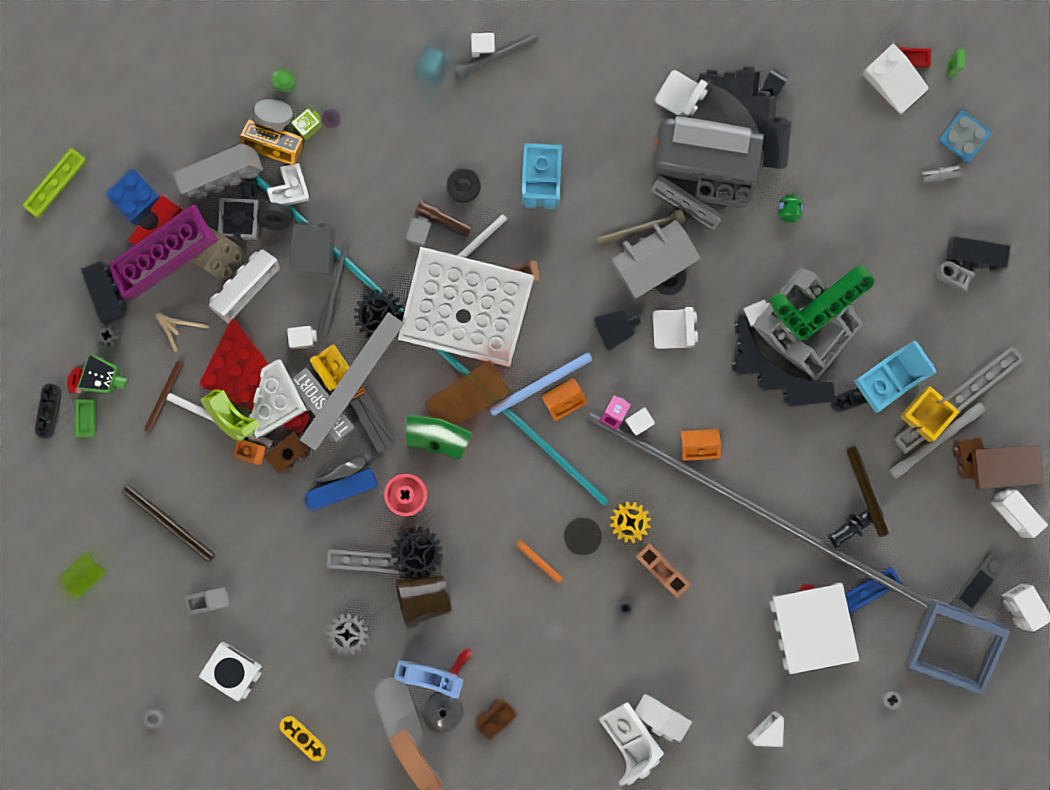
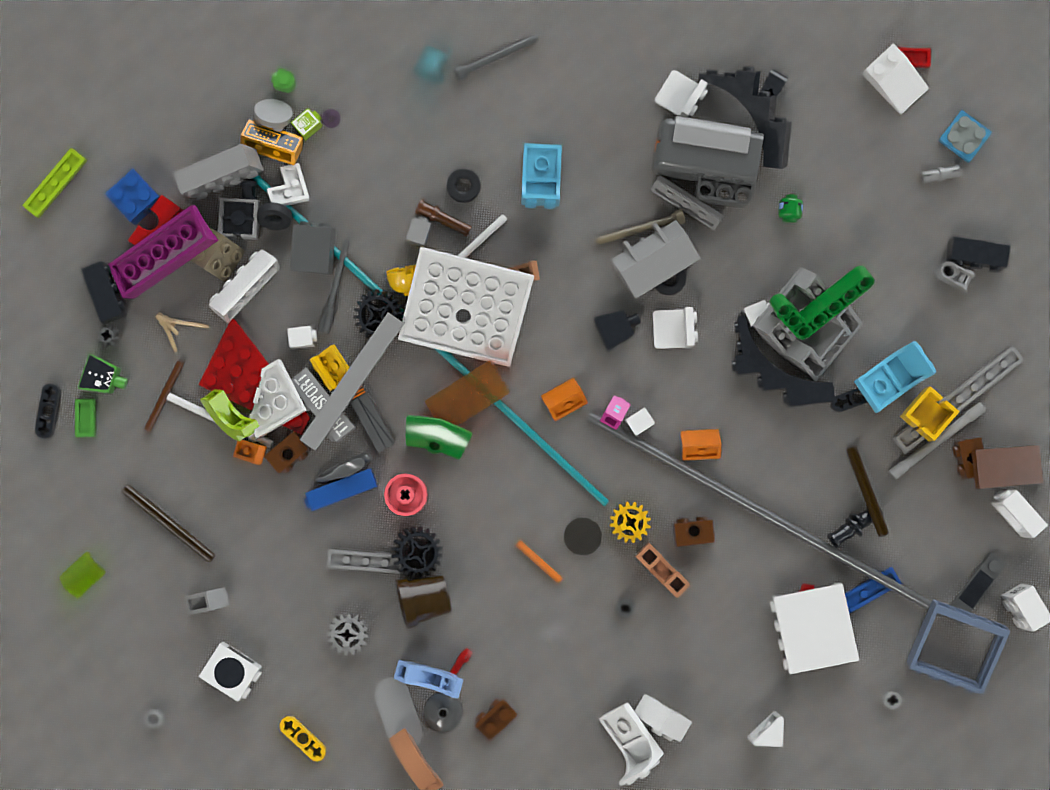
(74, 379): red piece -> none
(401, 279): none -> yellow cylinder
(482, 43): white panel -> none
(540, 384): light blue piece -> none
(704, 536): none -> reddish brown brick
(956, 63): bright green tile -> none

